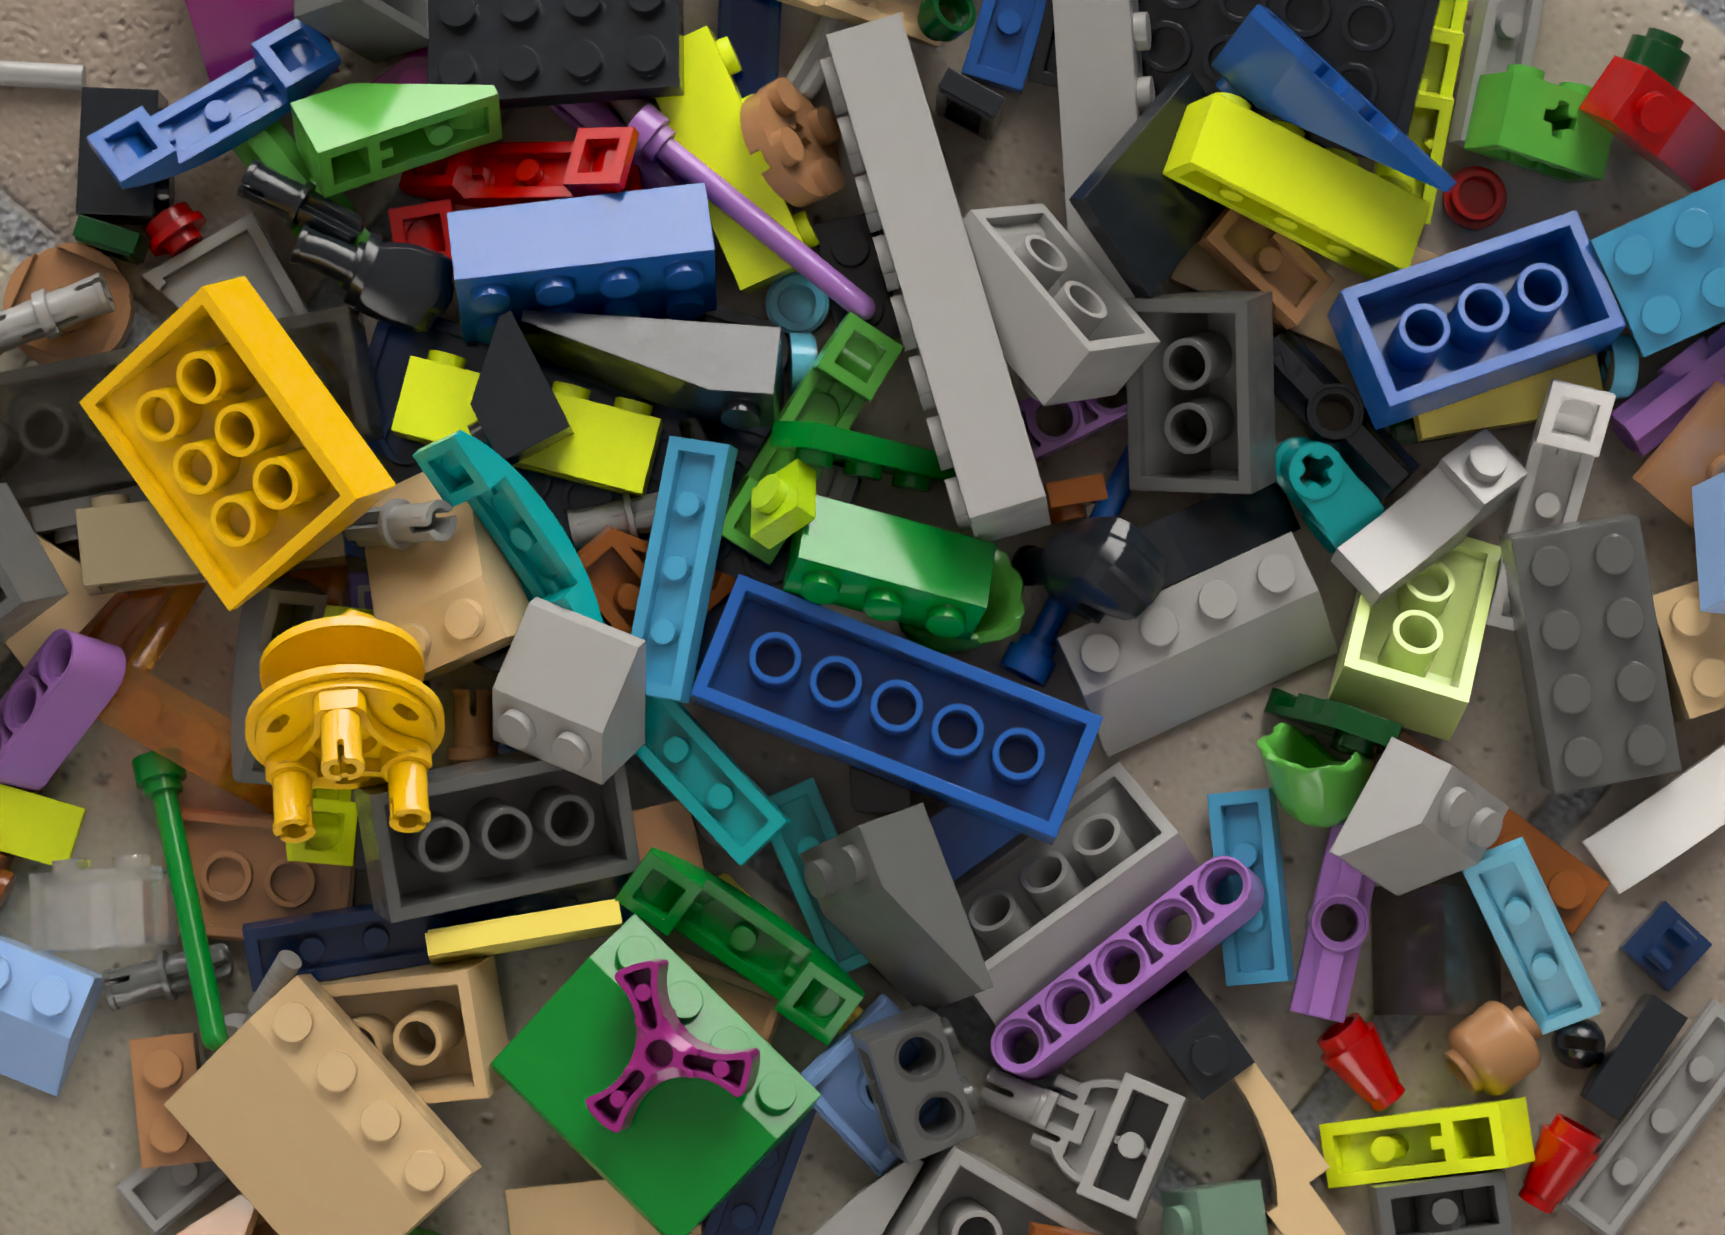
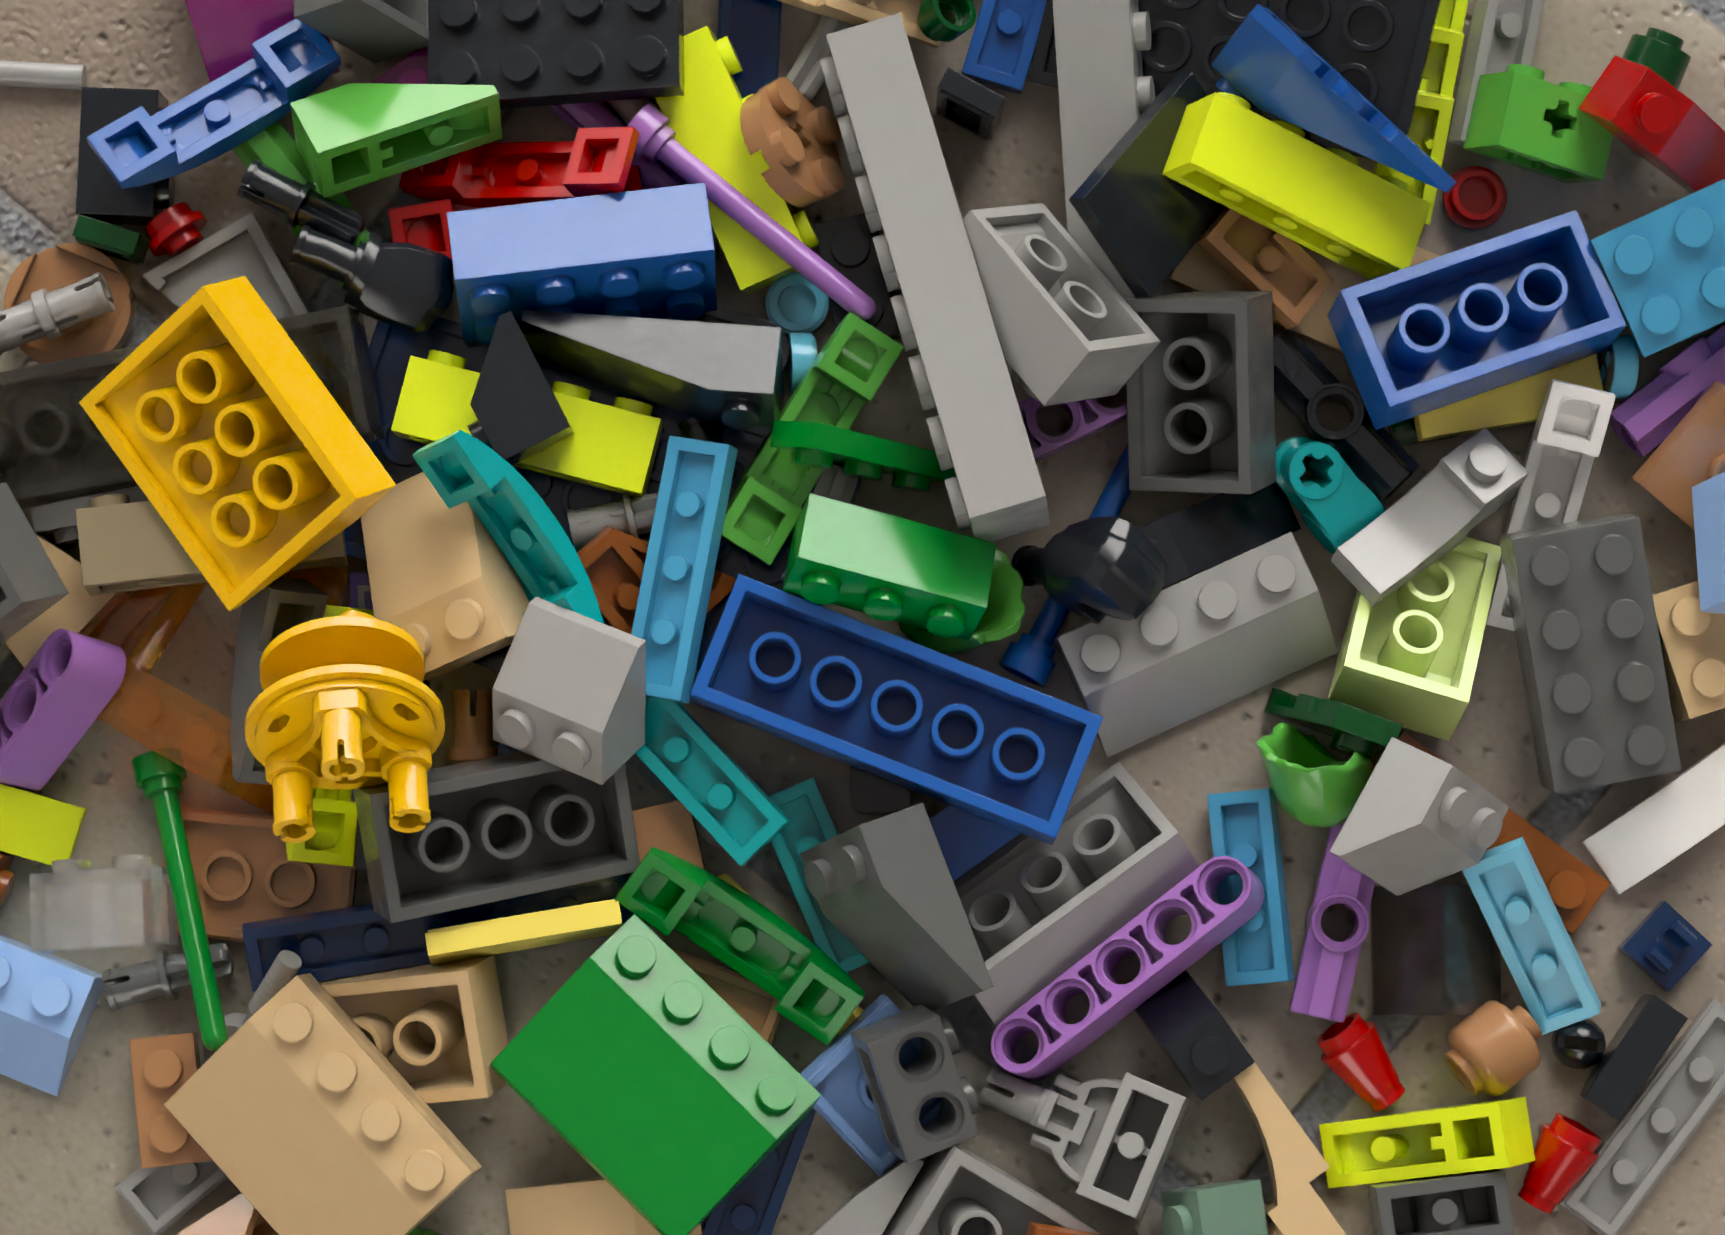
(402, 524): light grey axle -> none
(665, 1051): magenta piece -> none
(783, 503): lime plate -> none
(1069, 497): dark orange plate -> none

